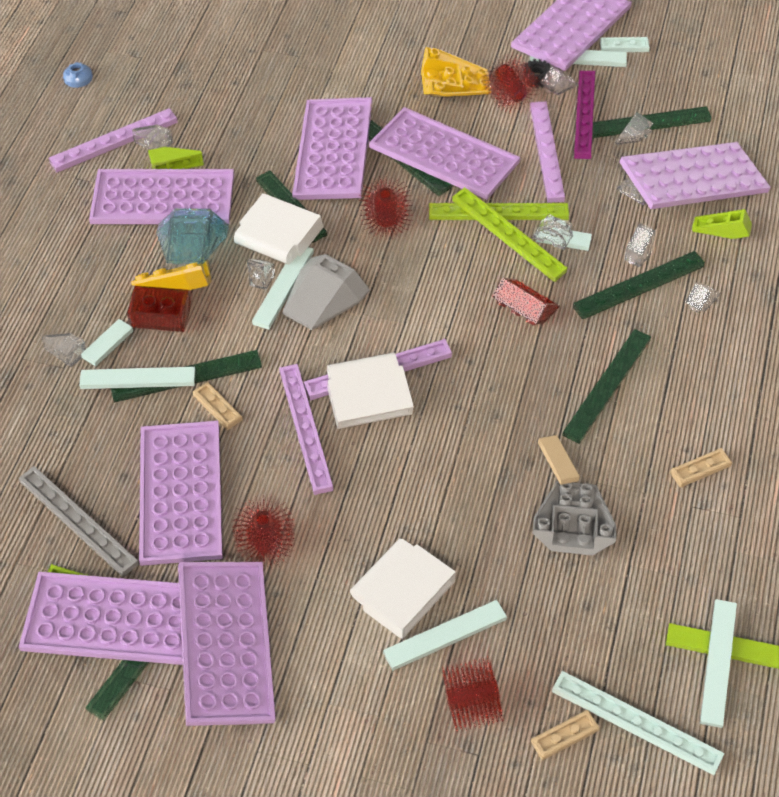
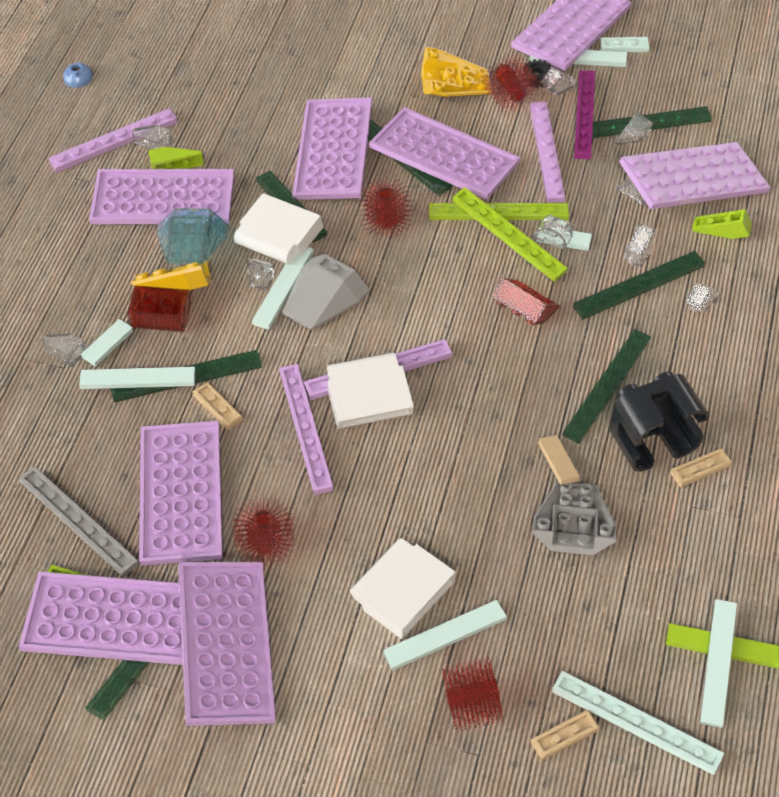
(660, 410): none -> black piece

